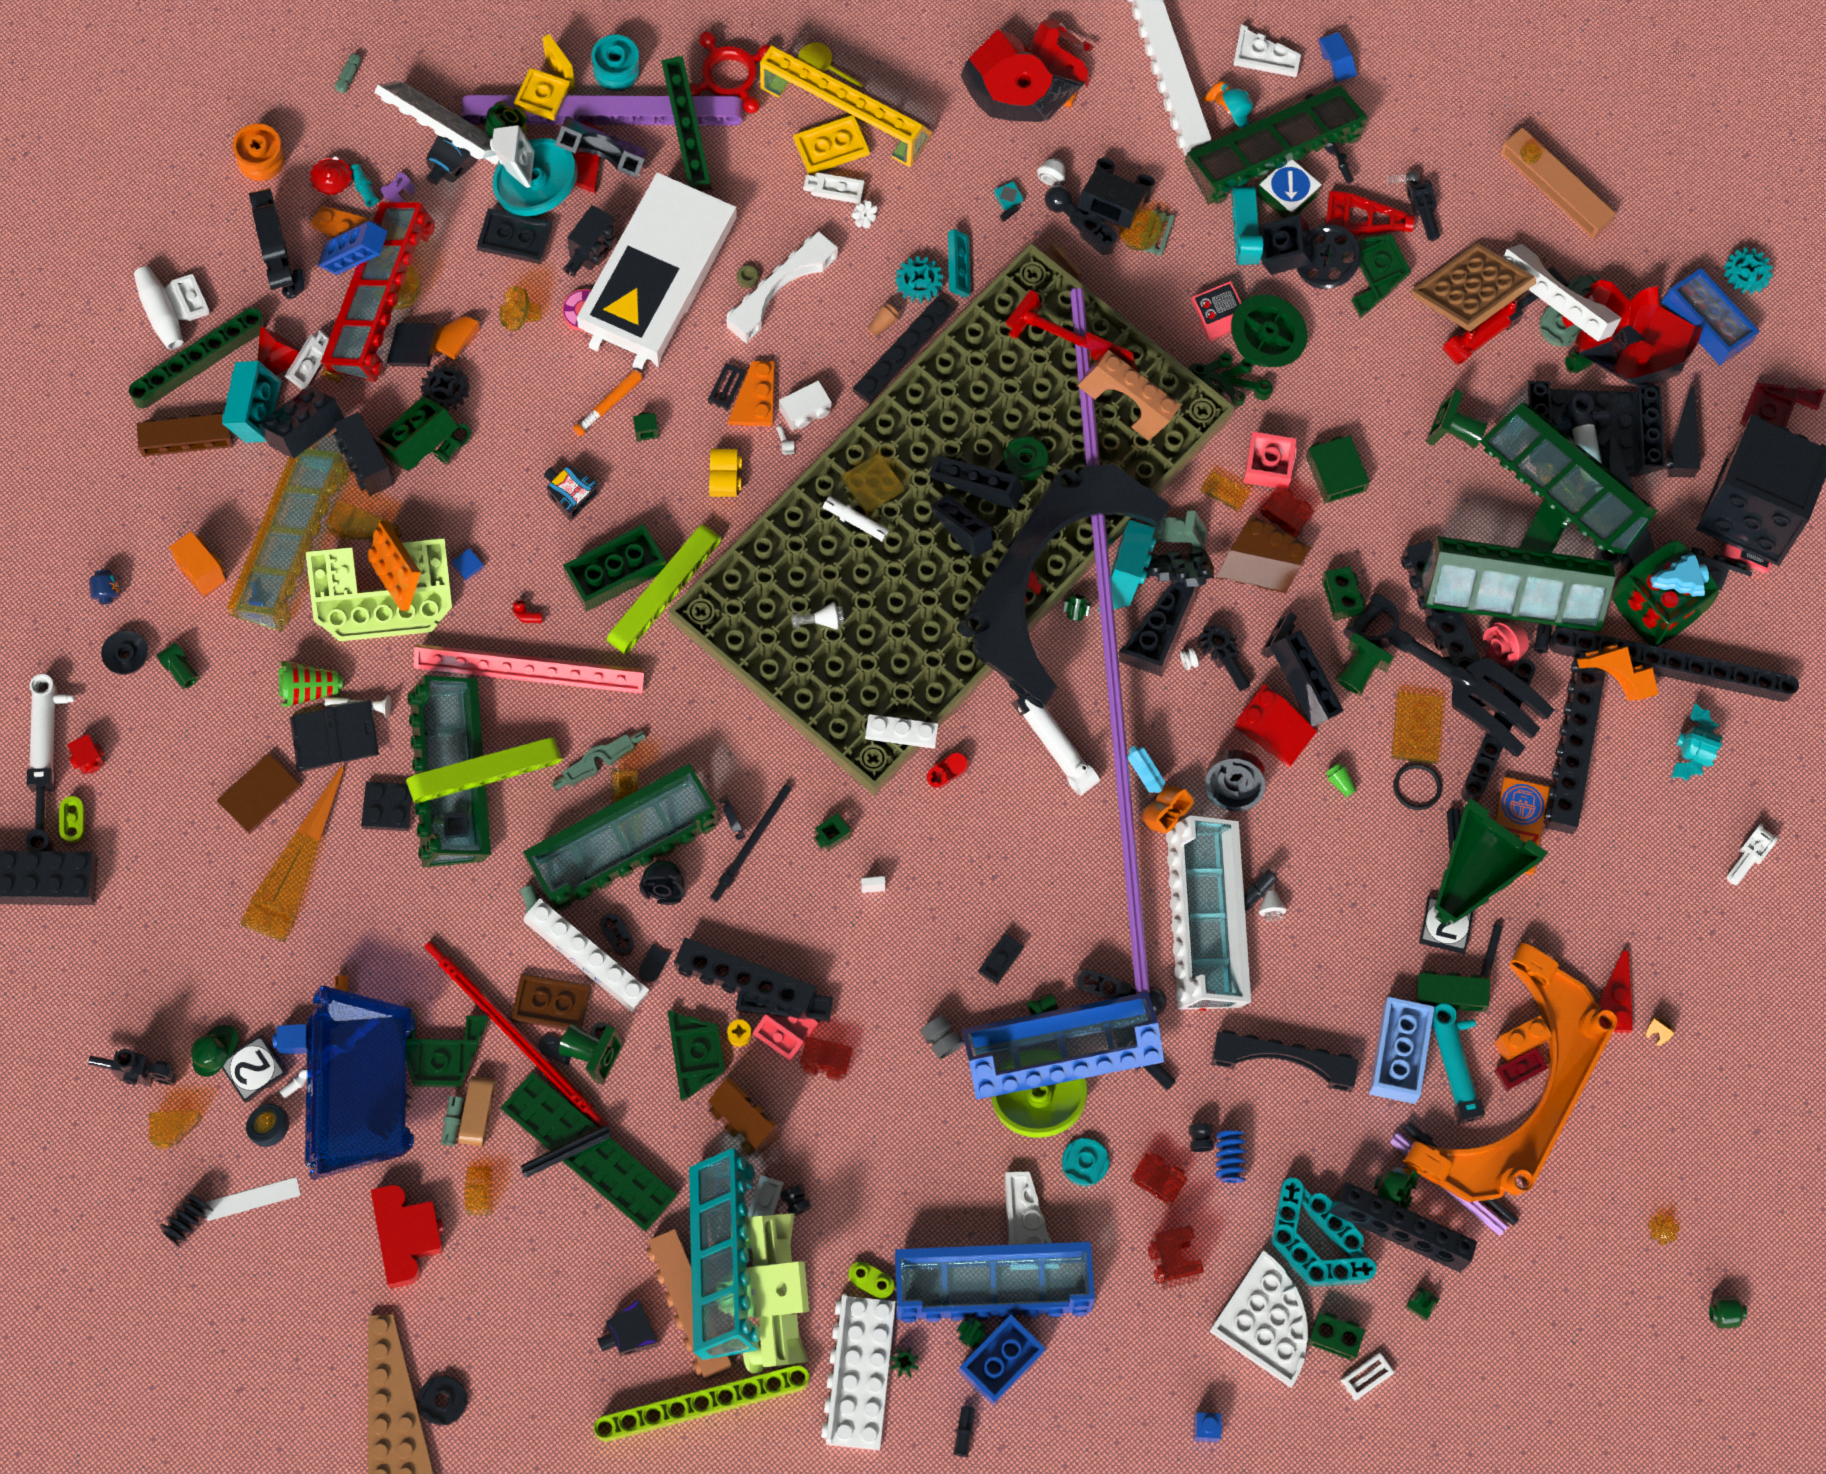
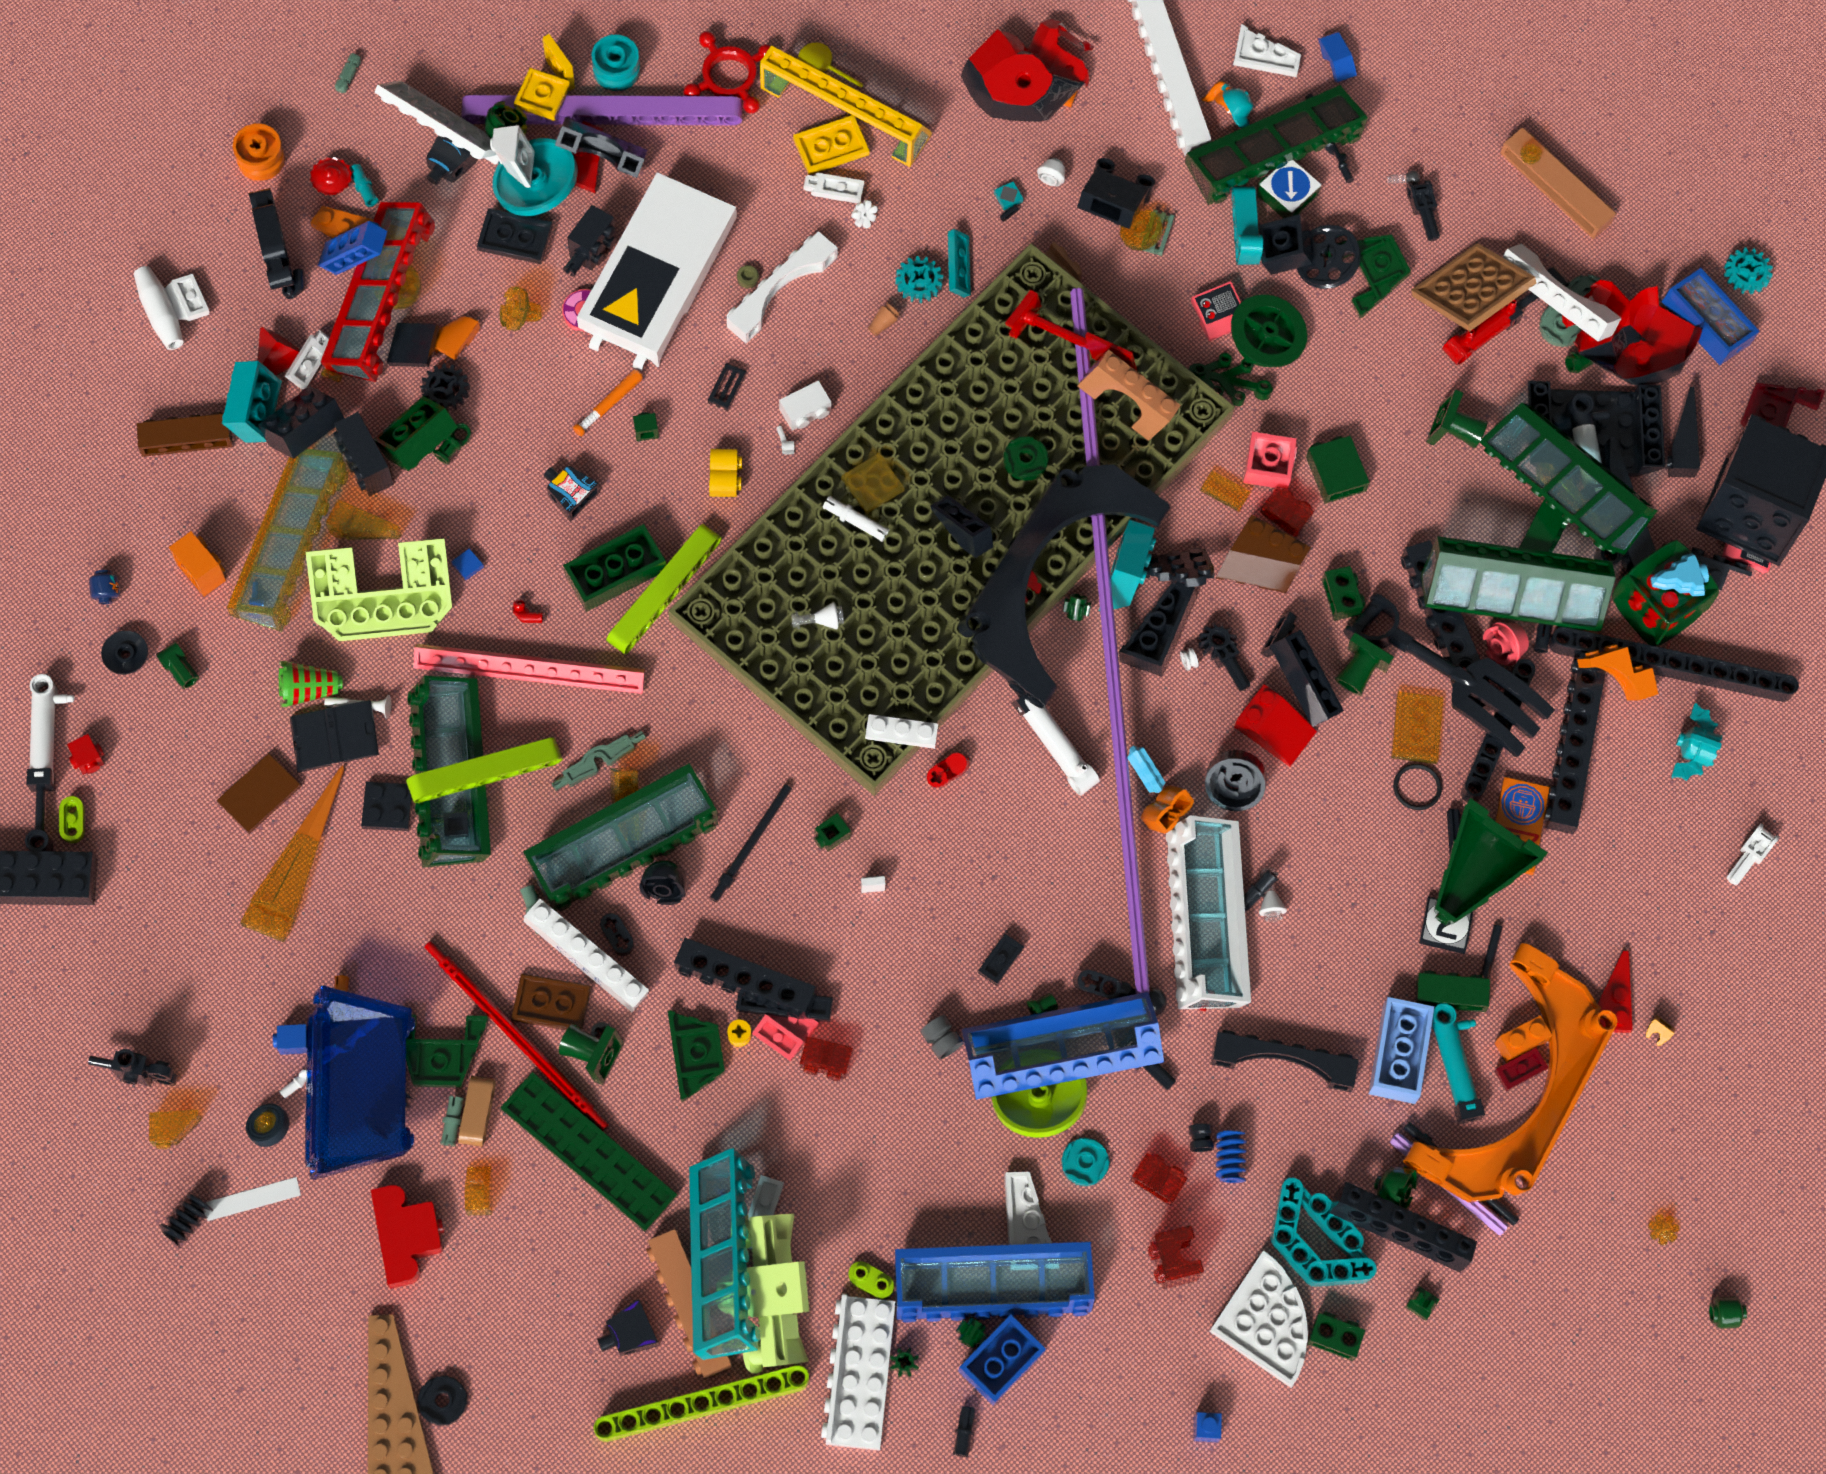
(192, 367): dark green beam -> none
(213, 1050): dark green piece -> none
(254, 1068): slope -> none
(392, 191): medium lavender piece -> none
(393, 565): orange plate -> none
(550, 1047): black piece -> none
(565, 1151): black axle -> none
(653, 964): black piece -> none
(686, 123): dark green brick -> none
(732, 817): black tile -> none
(742, 1119): reddish brown wedge -> none
(755, 397): orange wing -> none
(796, 1200): black wheel -> none
(903, 350): black plate -> none
(979, 481): black slope -> none
(1102, 238): black beam -> none
(1182, 530): sand green bracket -> none
(1338, 214): red plate -> none
(1341, 779): bright green cone -> none
(1351, 1388): white tile -> none

